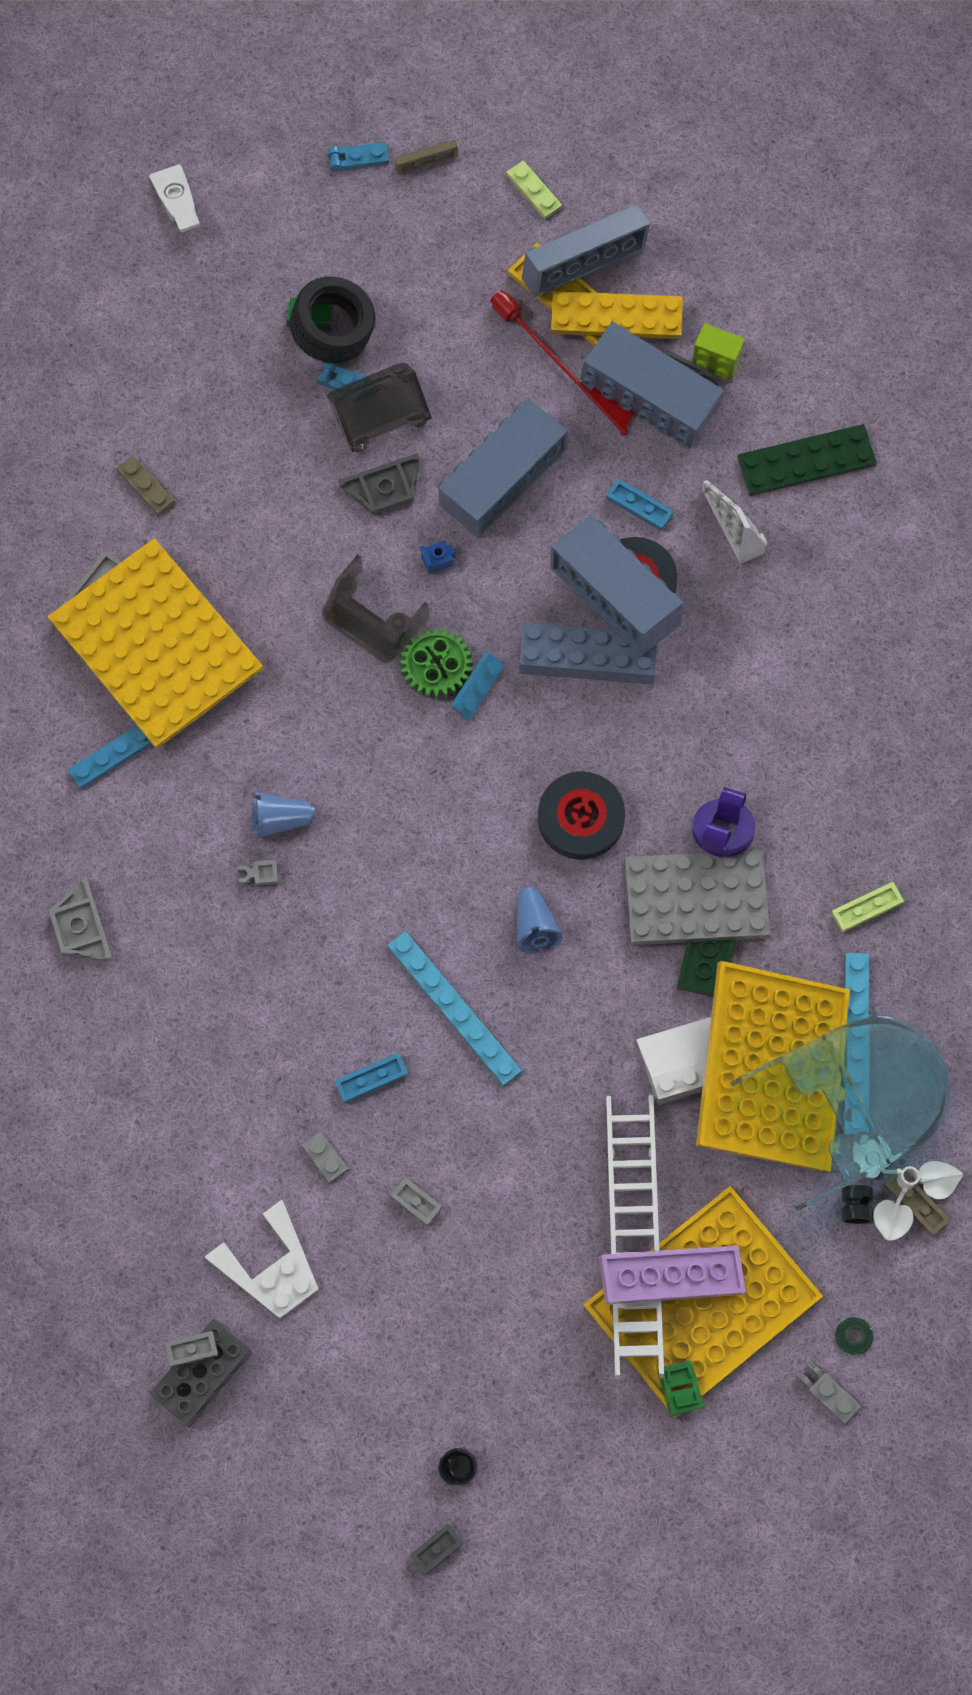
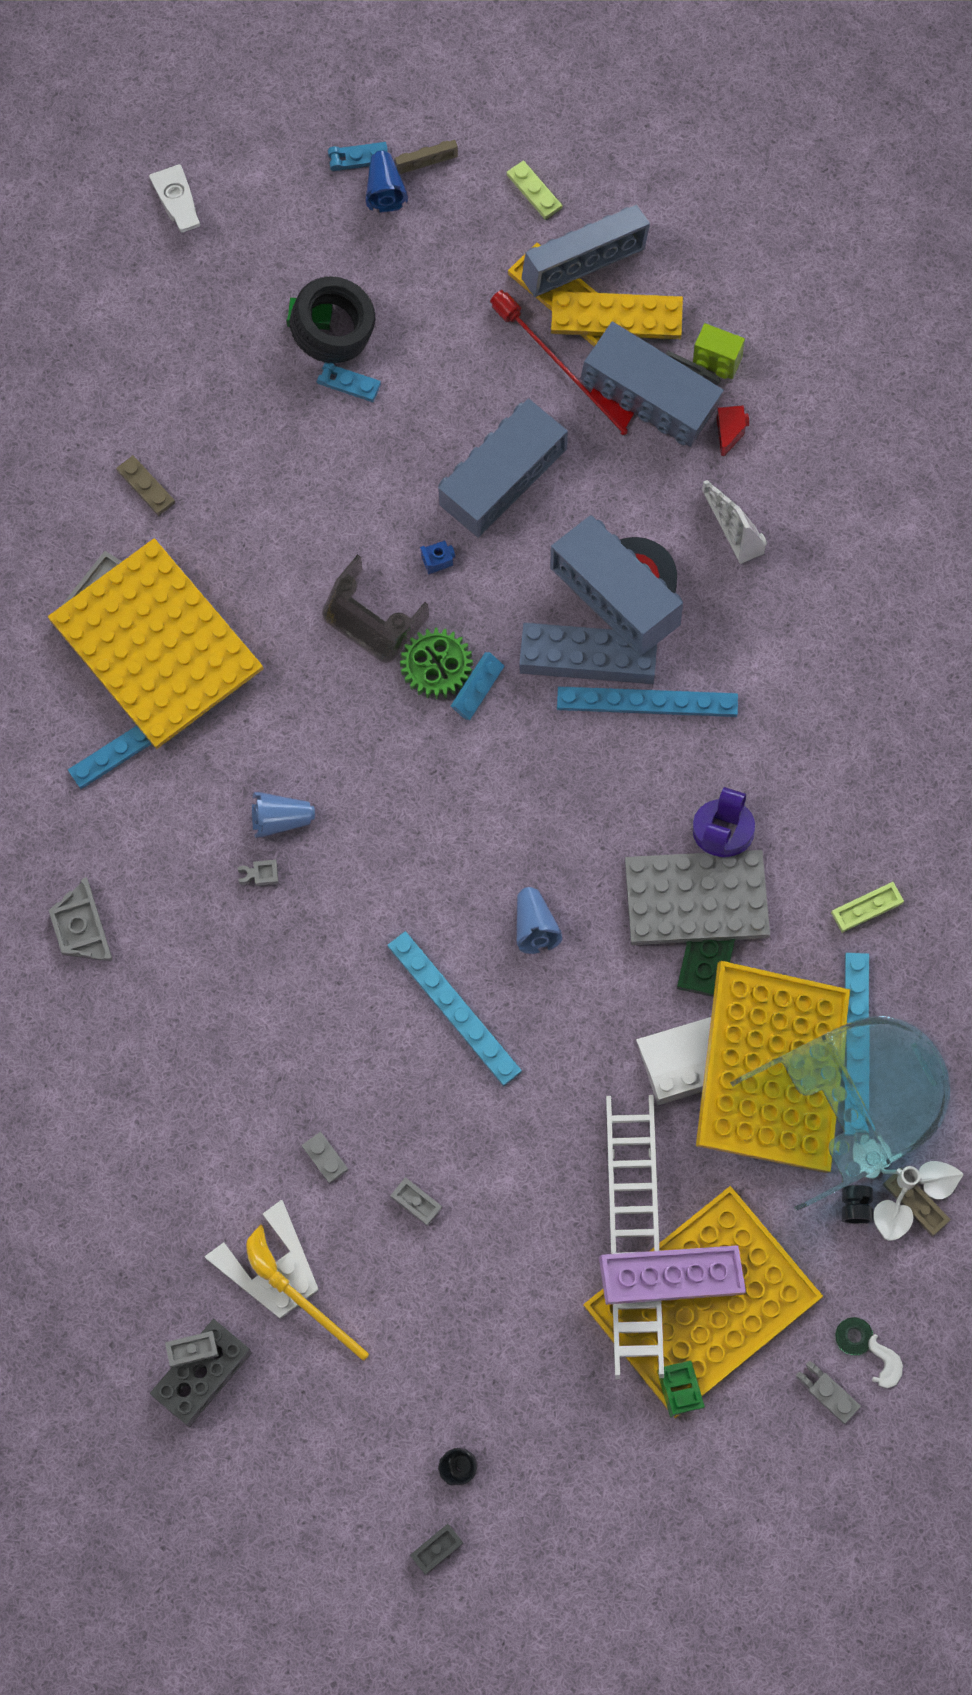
(265, 1266): none -> yellow piece
(371, 1078): dark azure plate -> none
(378, 405): clear smoke windscreen -> none
(384, 184): none -> blue cone
(384, 485): dark grey wing -> none
(586, 790): black wheel -> none
(639, 504): dark azure plate -> none
(647, 701): none -> dark azure plate
(731, 426): none -> red slope
(806, 460): dark green plate -> none
(892, 1364): none -> white piece

